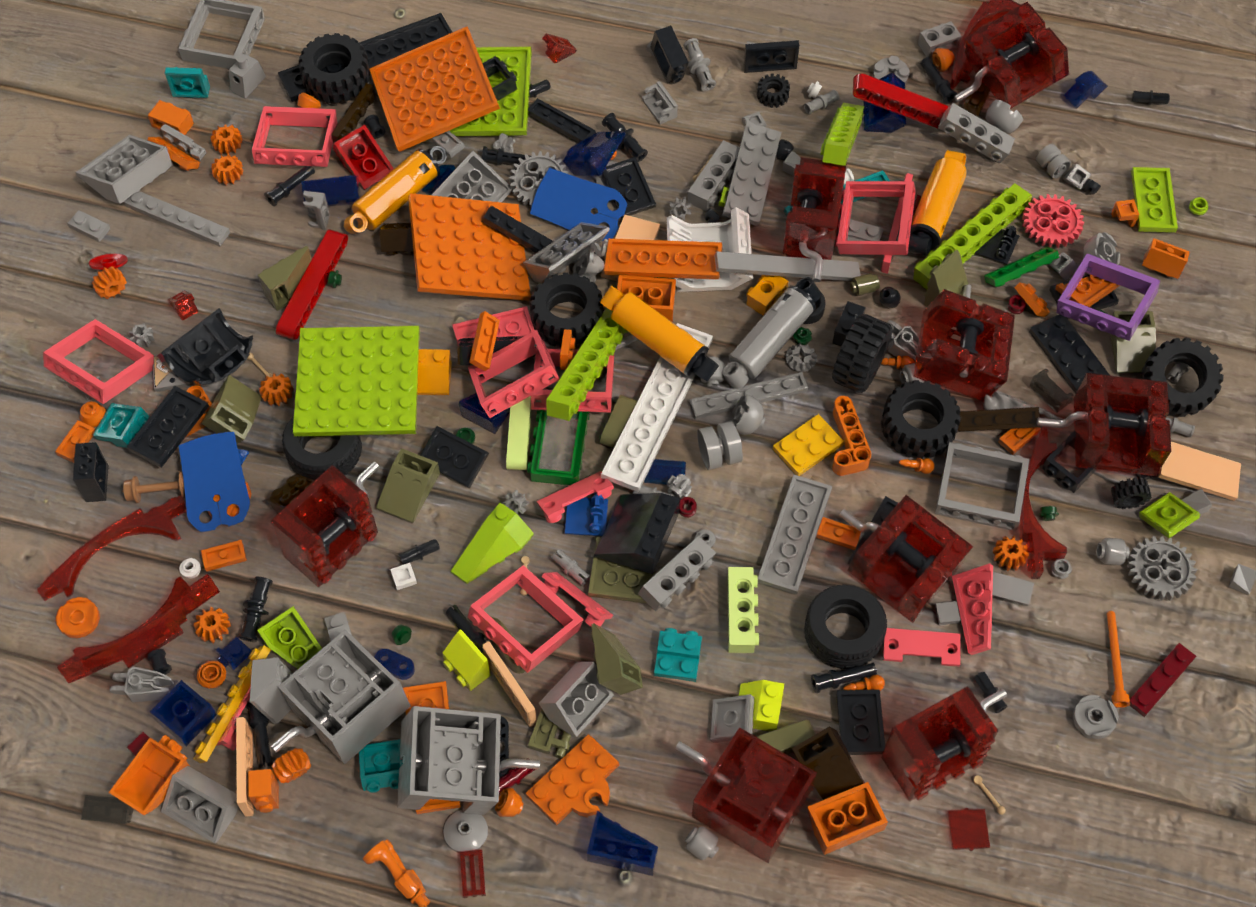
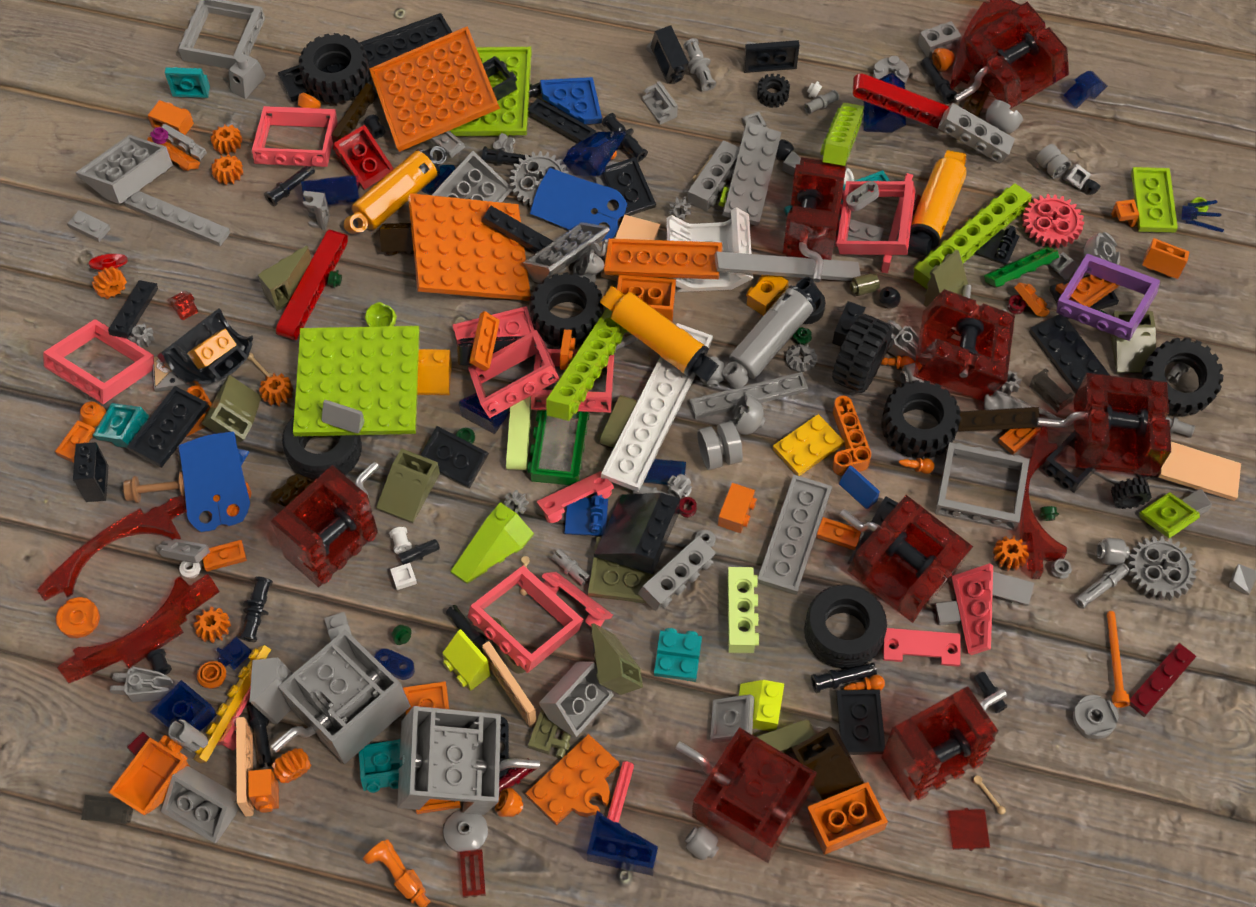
(133, 309): none -> black plate
(159, 135): none -> magenta plate
(183, 550): none -> light grey hinge
(187, 736): none -> light grey arm
(211, 349): none -> light orange brick
(290, 638): lime wedge -> none
(342, 416): none -> light grey slope
(380, 315): none -> lime hair
(400, 540): none -> white bush
(558, 47): clear red slope -> none
(574, 97): none -> blue plate
(620, 791): none -> coral axle
(712, 216): black hinge -> none
(737, 507): none -> orange brick
(859, 487): none -> blue slope
(862, 196): none -> light grey beam
(1012, 383): none -> light grey gear
(1108, 580): none -> light grey pin
(1150, 97): black axle -> none
(1190, 213): none -> clear blue plant

